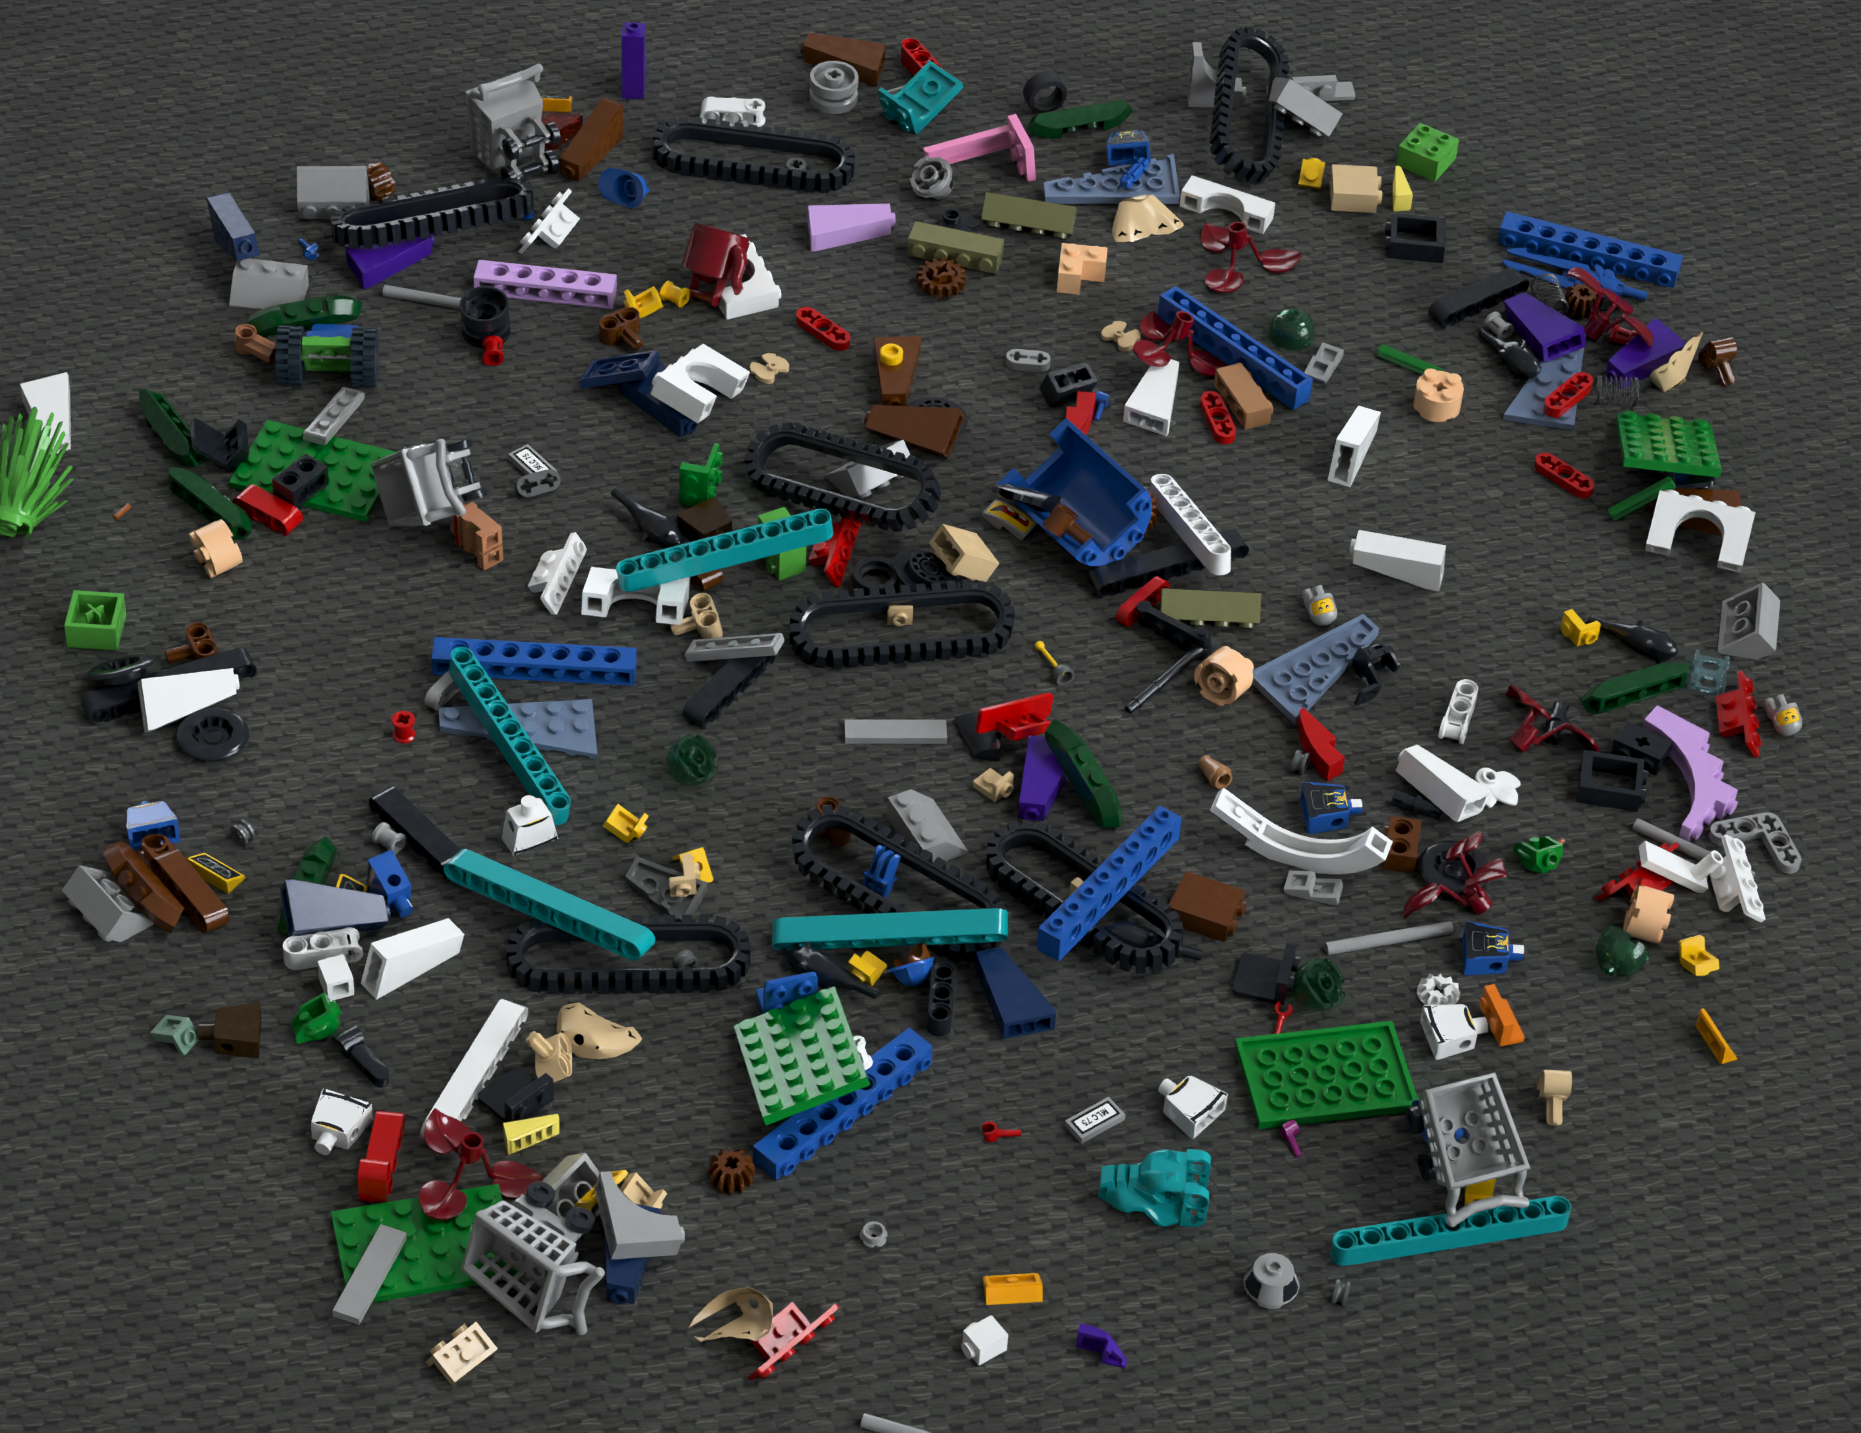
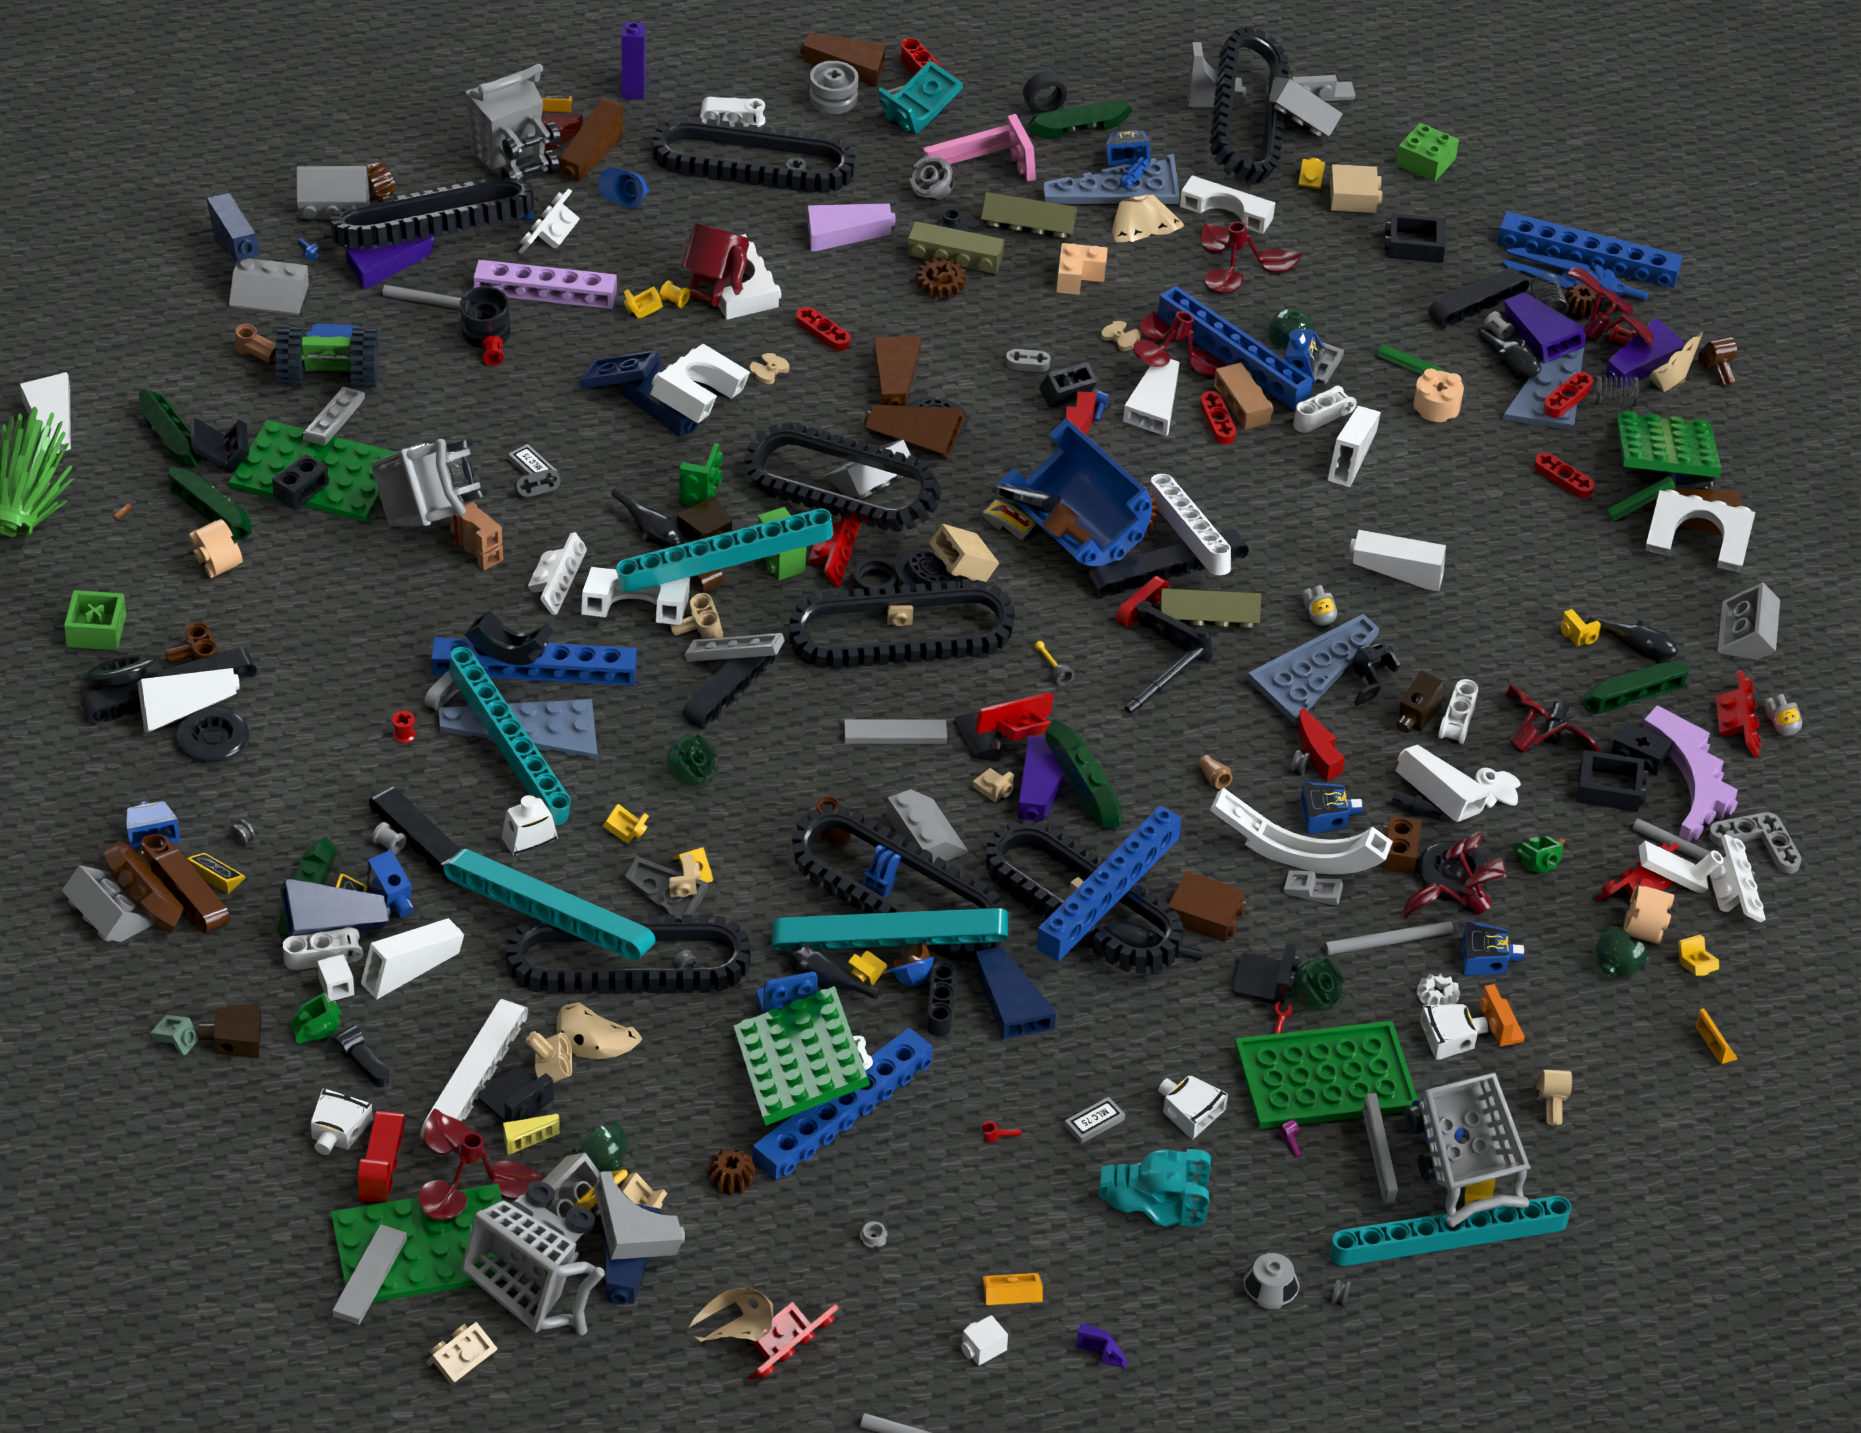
(269, 509): red beam -> none
(305, 313): dark green brick -> none
(505, 644): none -> black arch
(605, 1147): none -> clear green cylinder
(621, 327): reddish brown beam -> none
(891, 354): yellow tile -> none
(1221, 671): light nougat brick -> none
(1307, 350): none -> blue torso
(1322, 409): none -> white piece
(1379, 1148): none -> light grey tile
(1401, 191): light yellow slope -> none
(1420, 702): none -> dark brown torso
(1700, 672): clear light blue piece -> none

